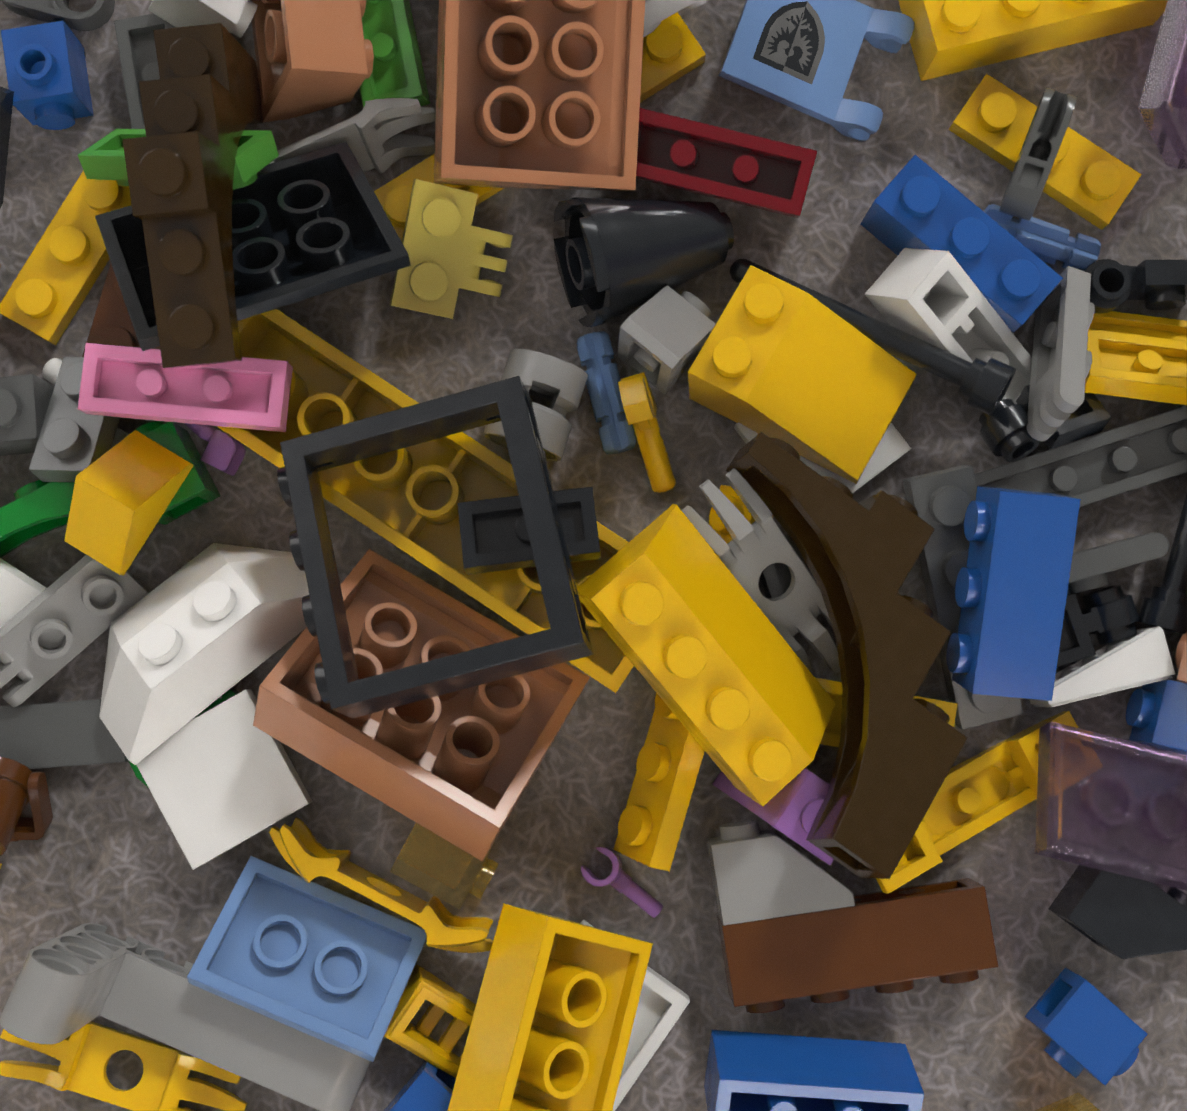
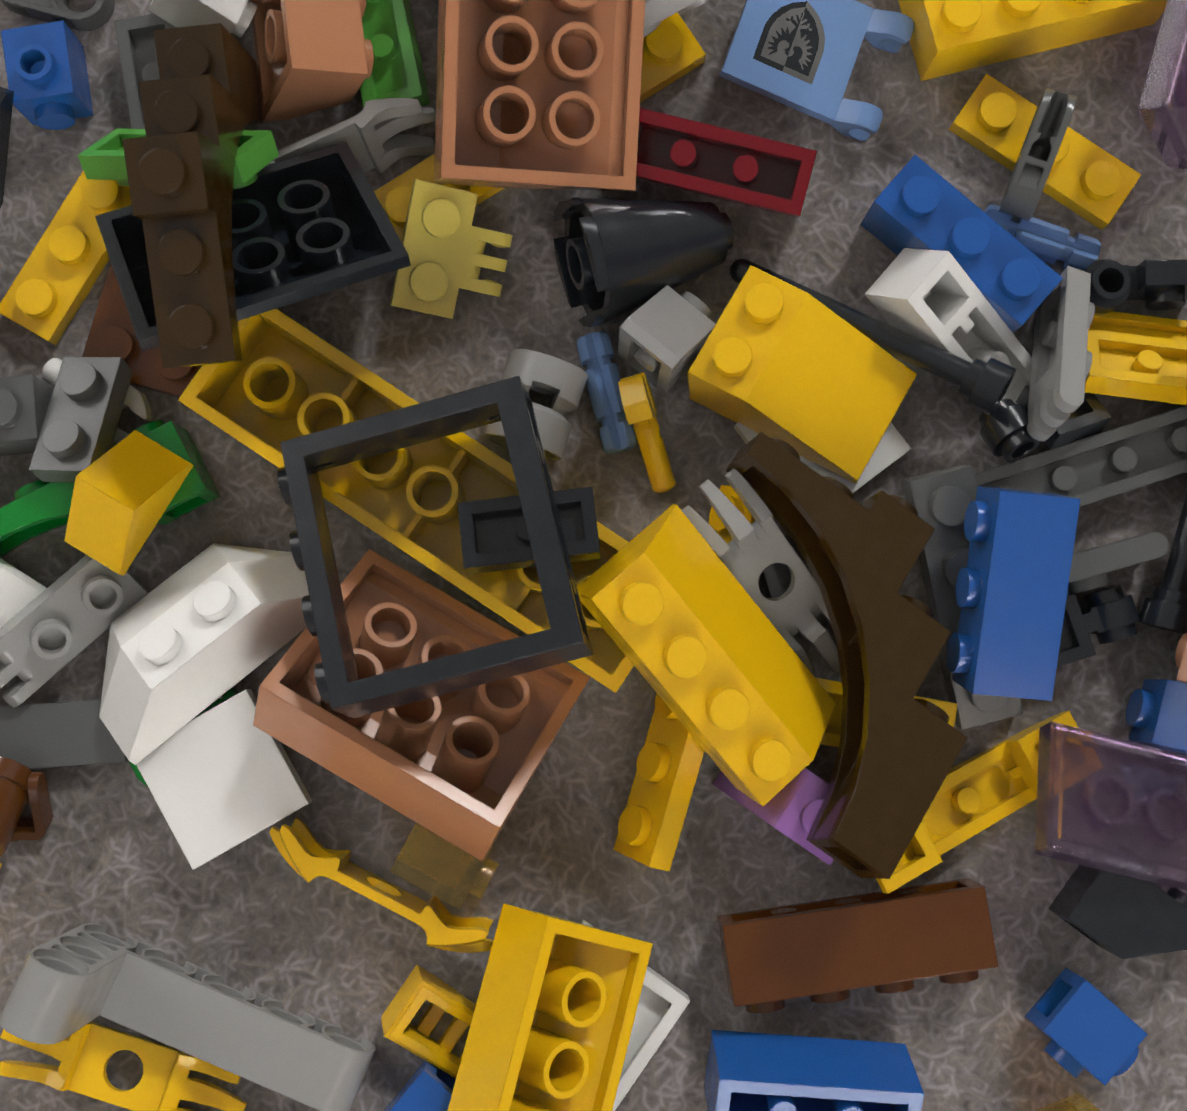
(222, 450): medium lavender hand -> none
(229, 394): bright pink plate -> none
(309, 958): medium blue plate -> none
(623, 883): medium lavender hand -> none
(766, 877): light grey slope -> none
(1114, 668): white slope -> none

